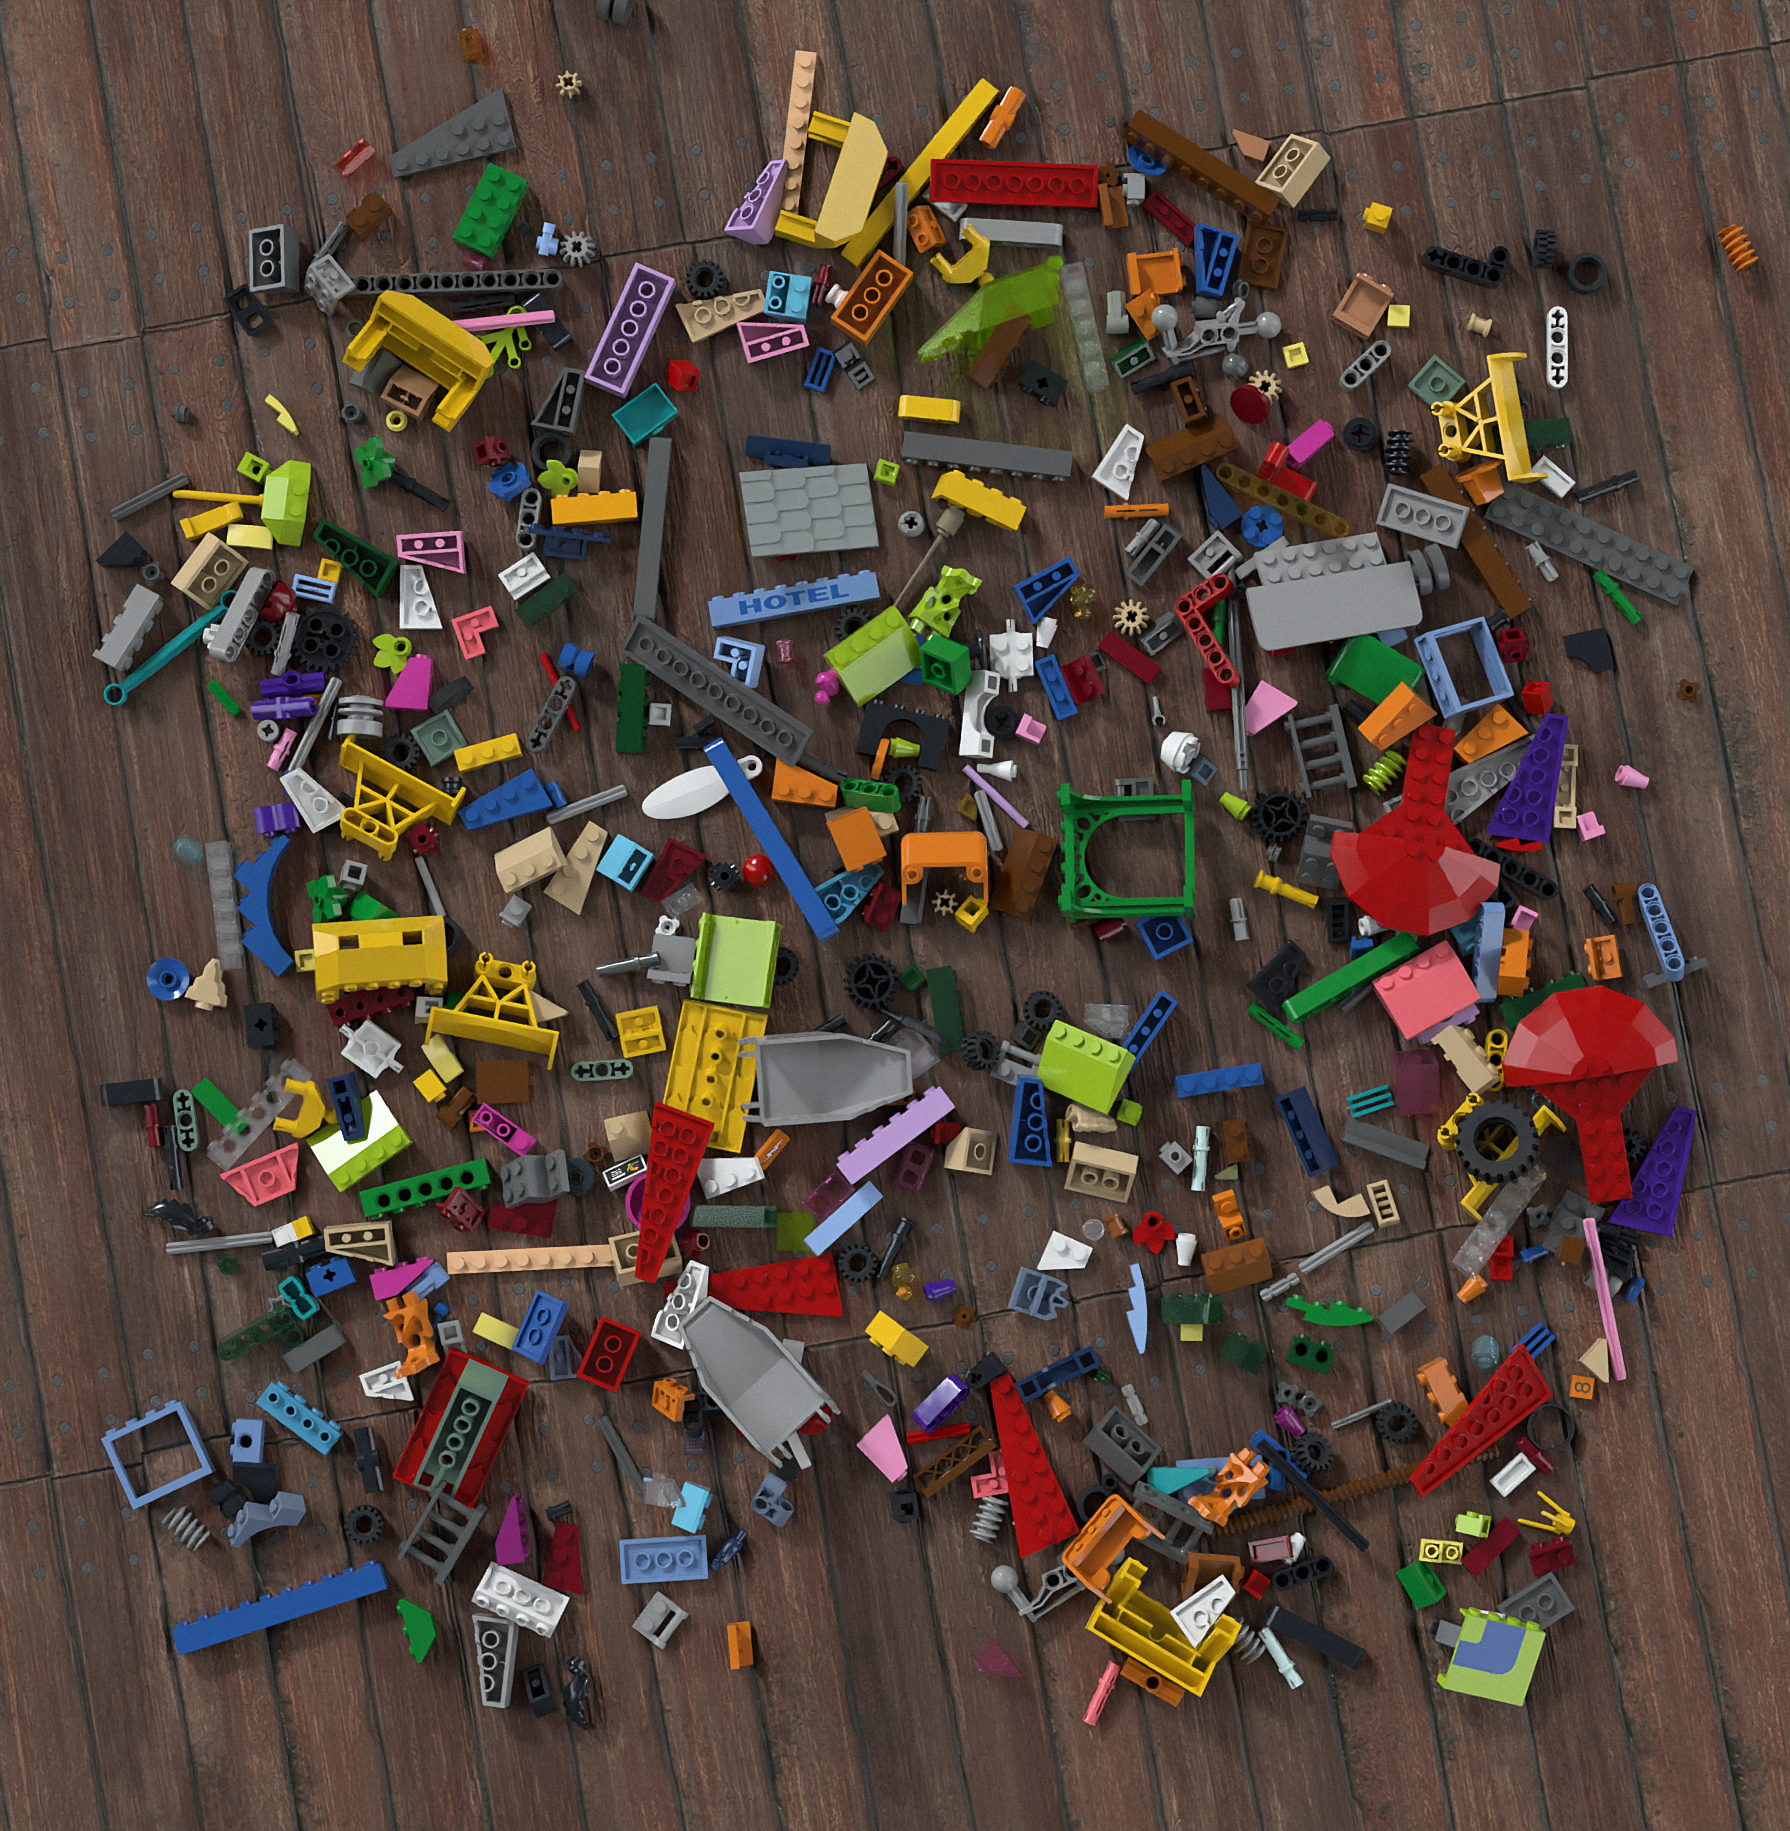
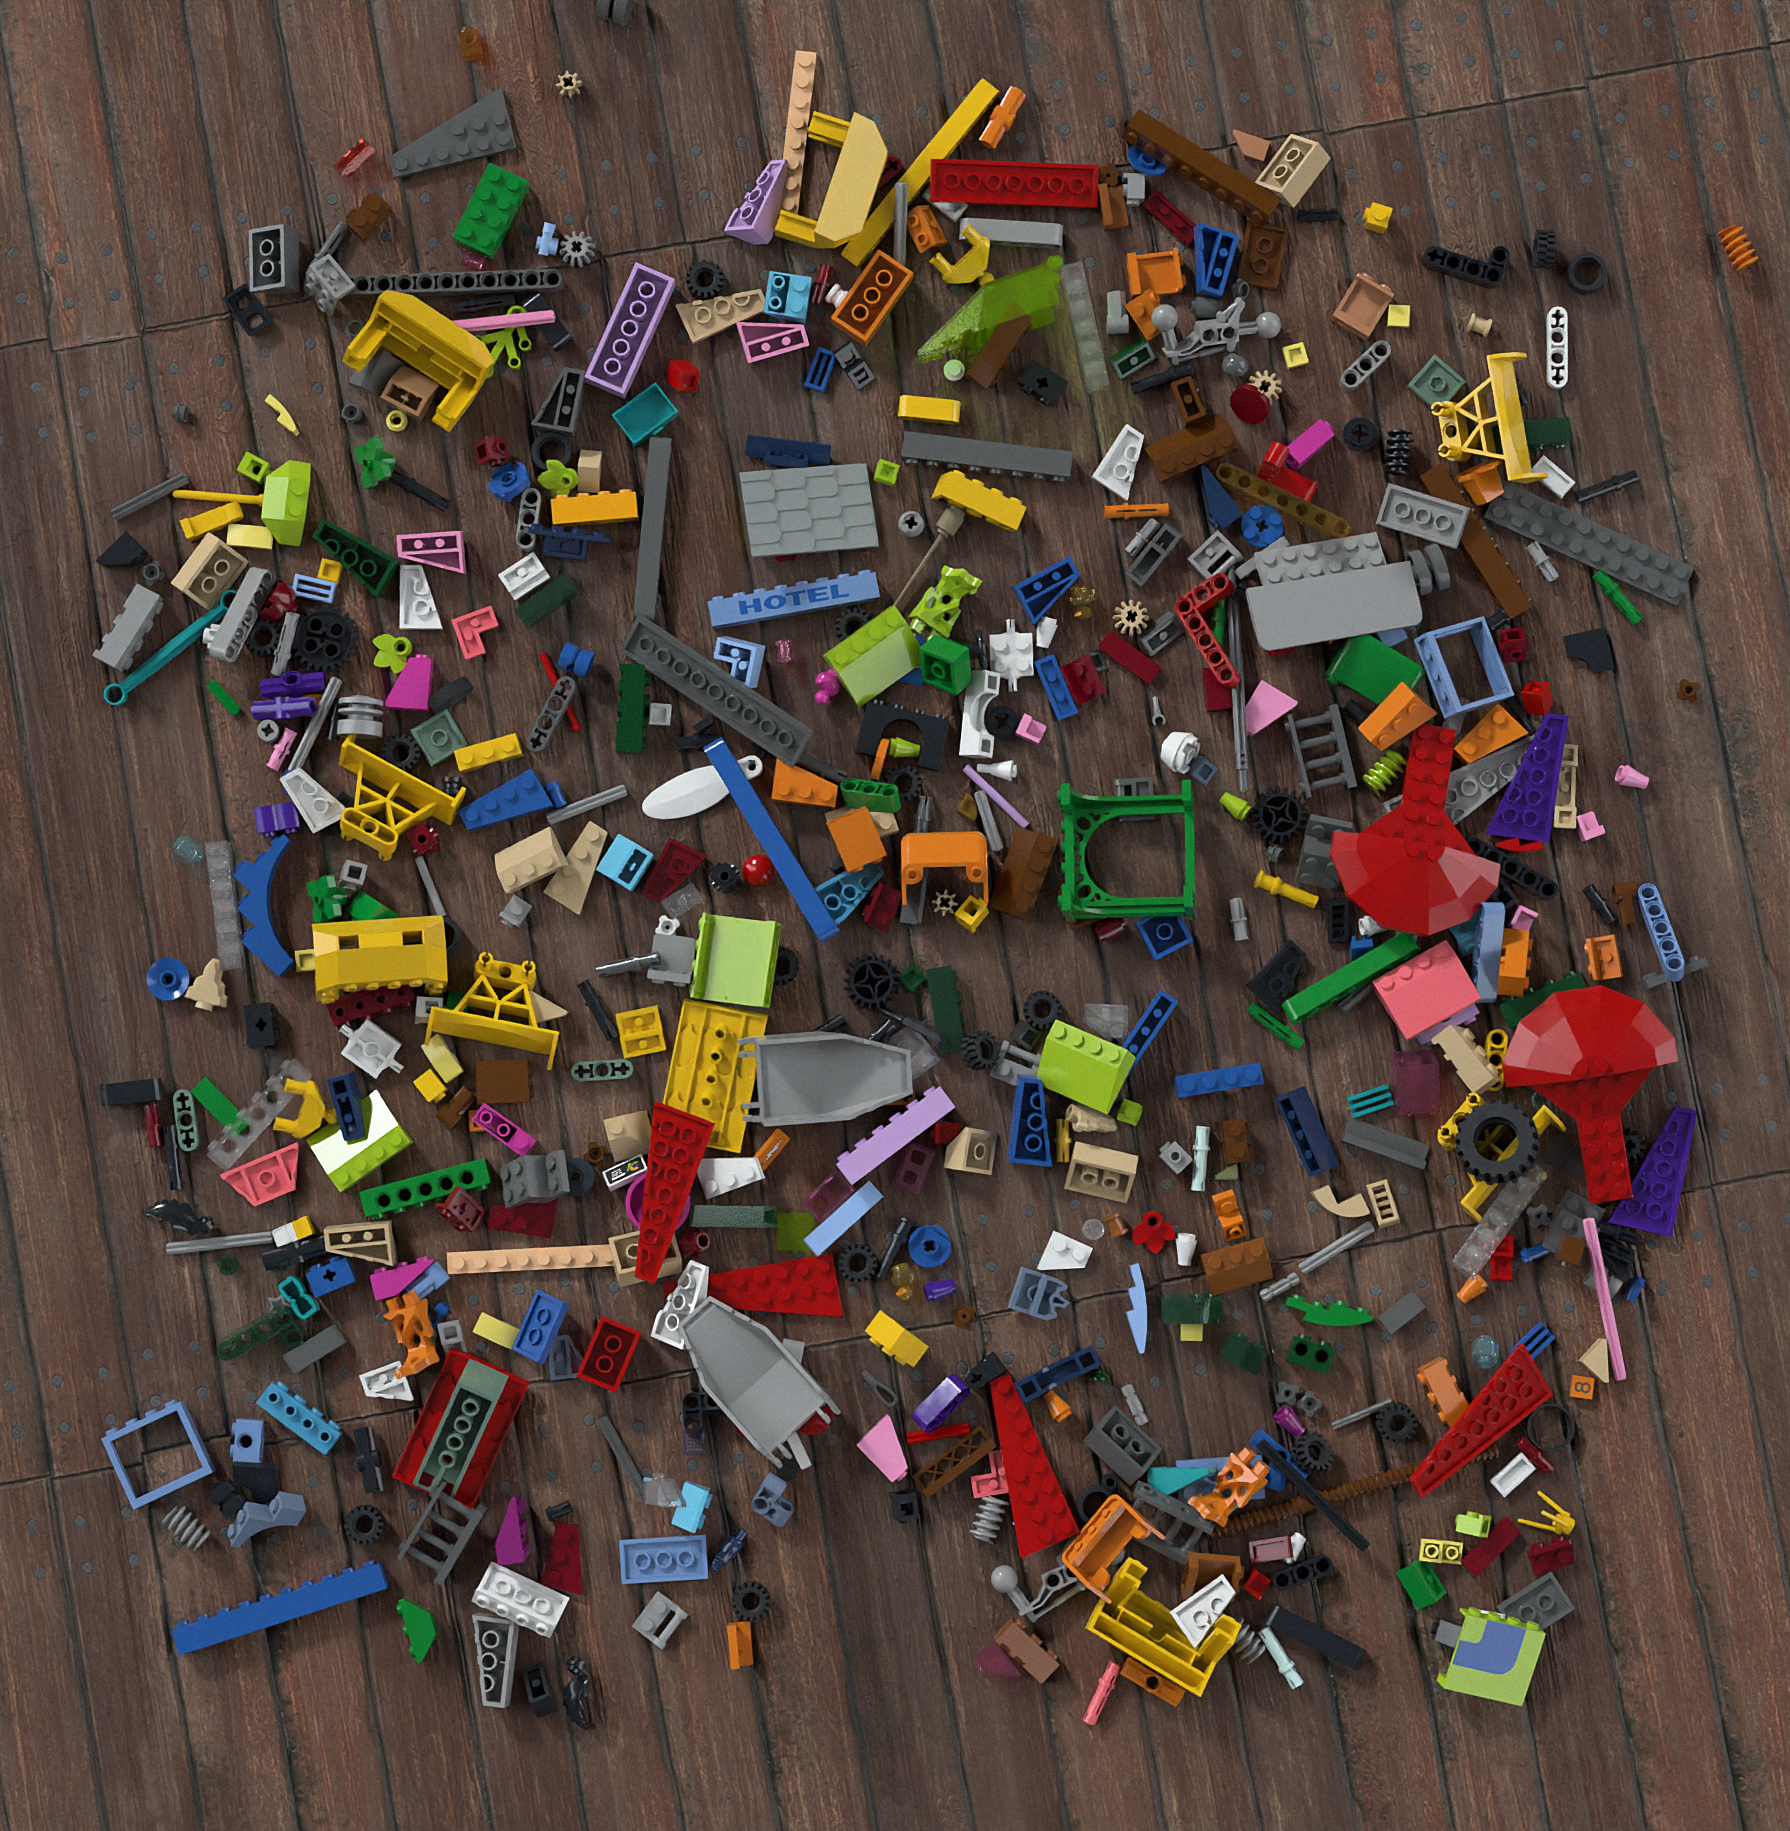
(670, 1397): orange bracket -> none
(764, 1601): none -> black tyre
(930, 1258): none -> blue plate
(954, 370): none -> plate
(1027, 1649): none -> dark orange wedge

